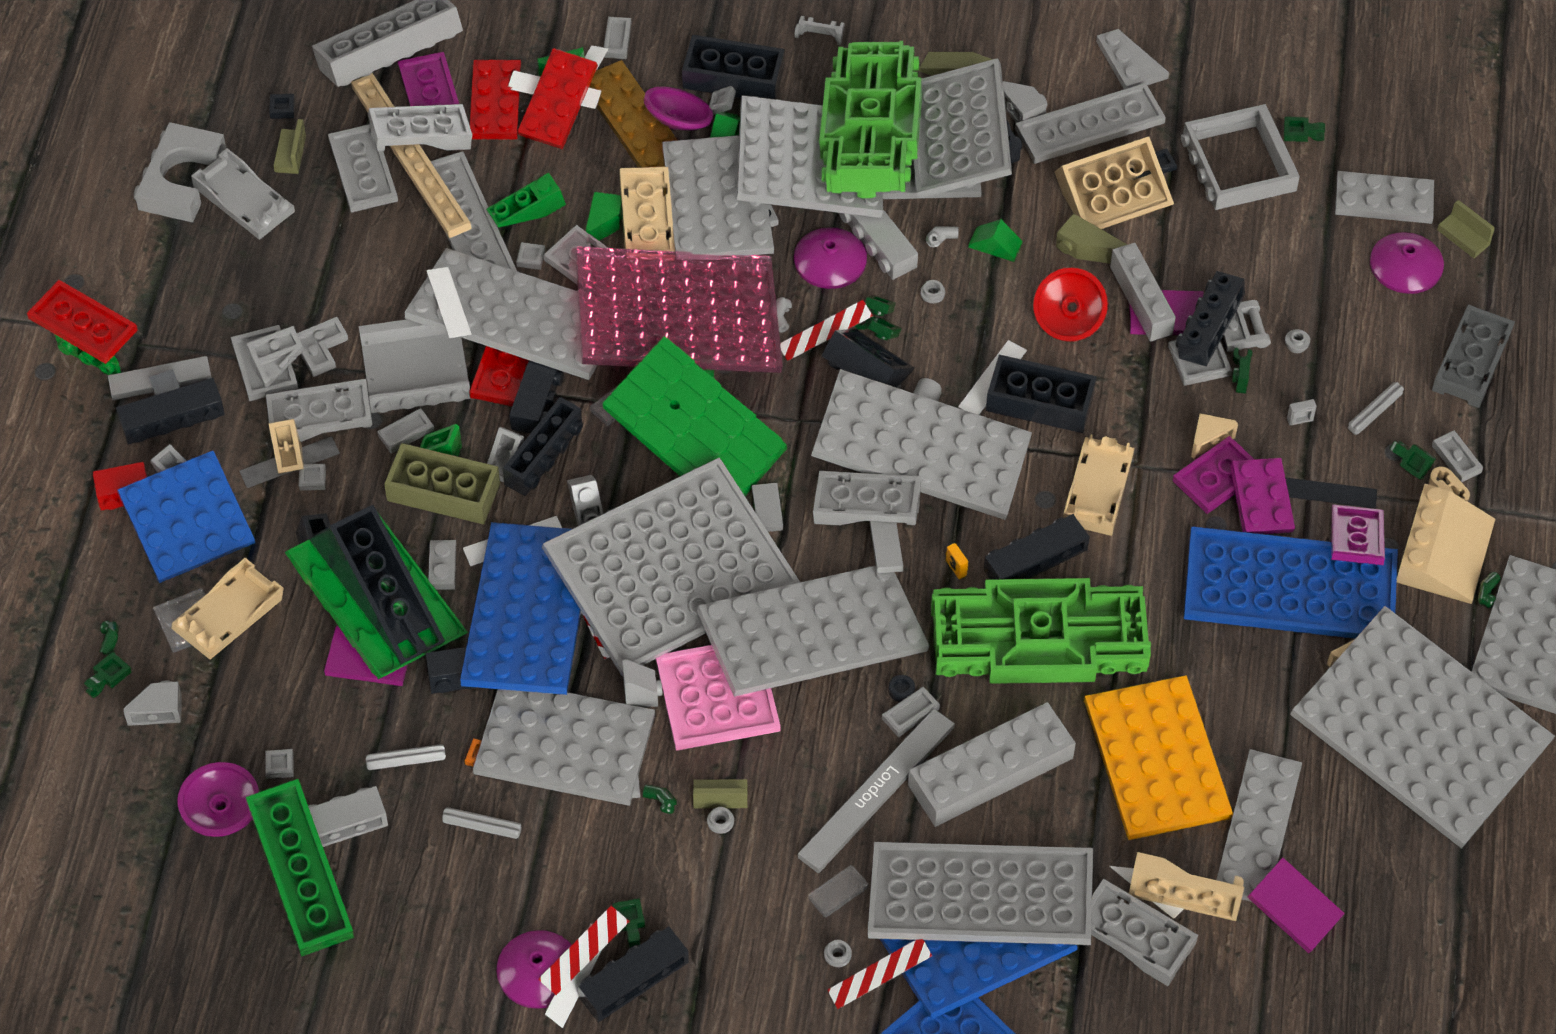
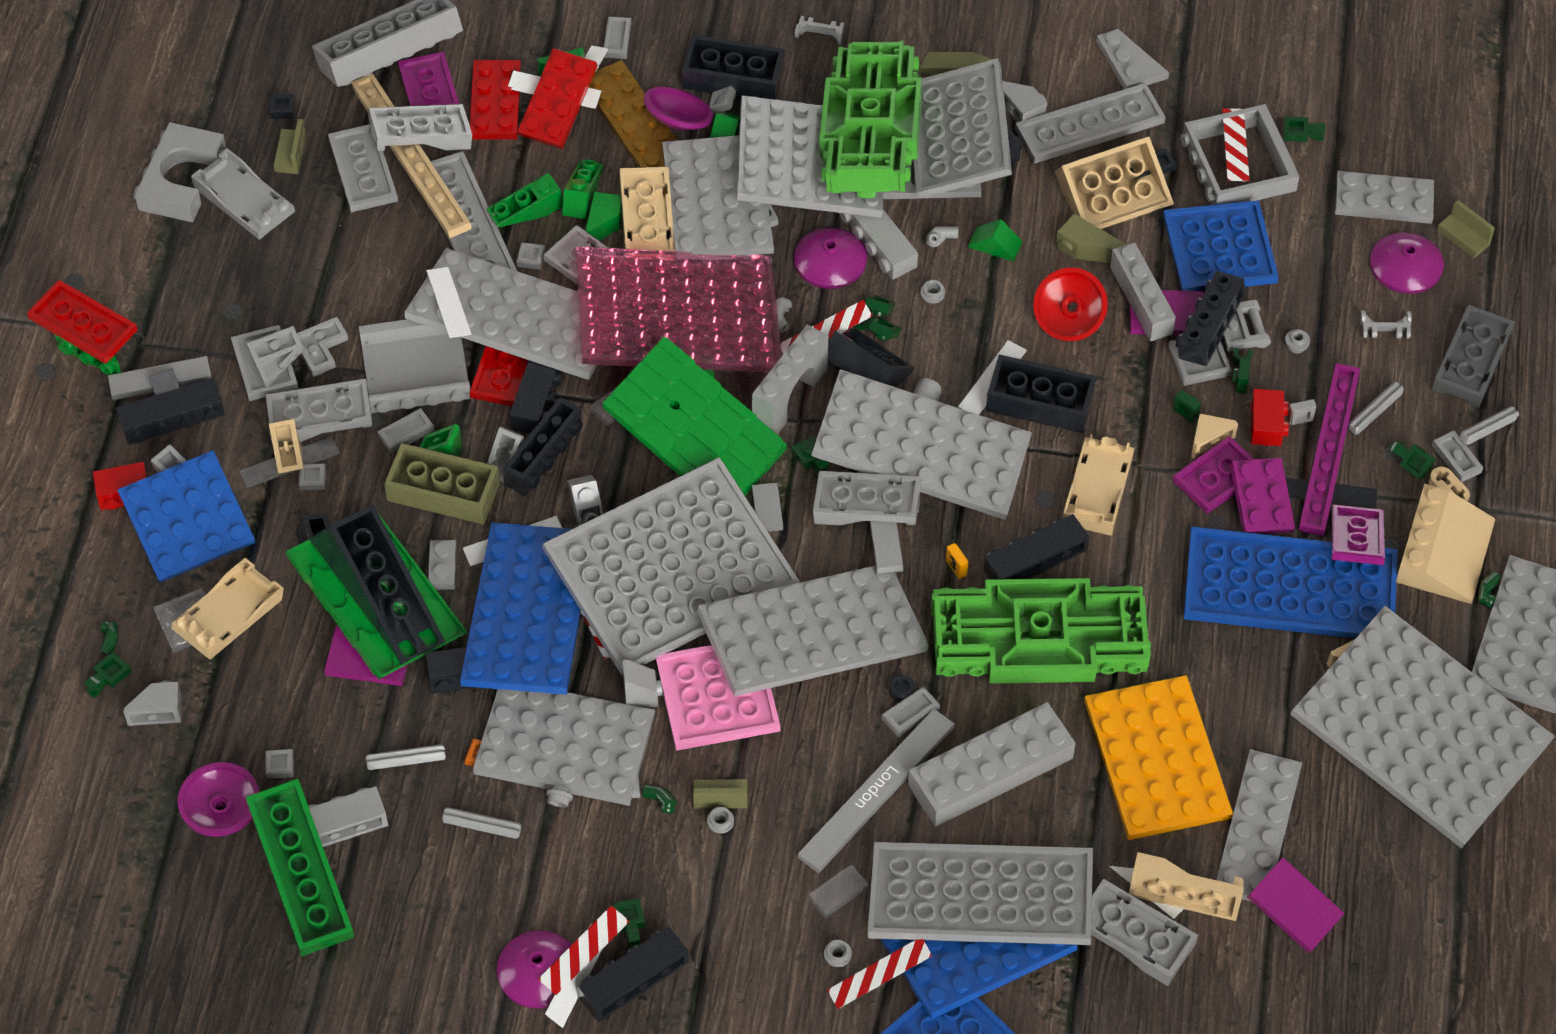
(559, 796): none -> light grey plate
(581, 189): none -> green slope
(802, 361): none -> light grey arch
(803, 452): none -> dark green plate
(1187, 406): none -> dark green plate
(1220, 239): none -> blue plate
(1236, 147): none -> sticker
(1268, 417): none -> red brick
(1329, 450): none -> magenta plate
(1401, 326): none -> light grey piece
(1489, 425): none -> light grey axle

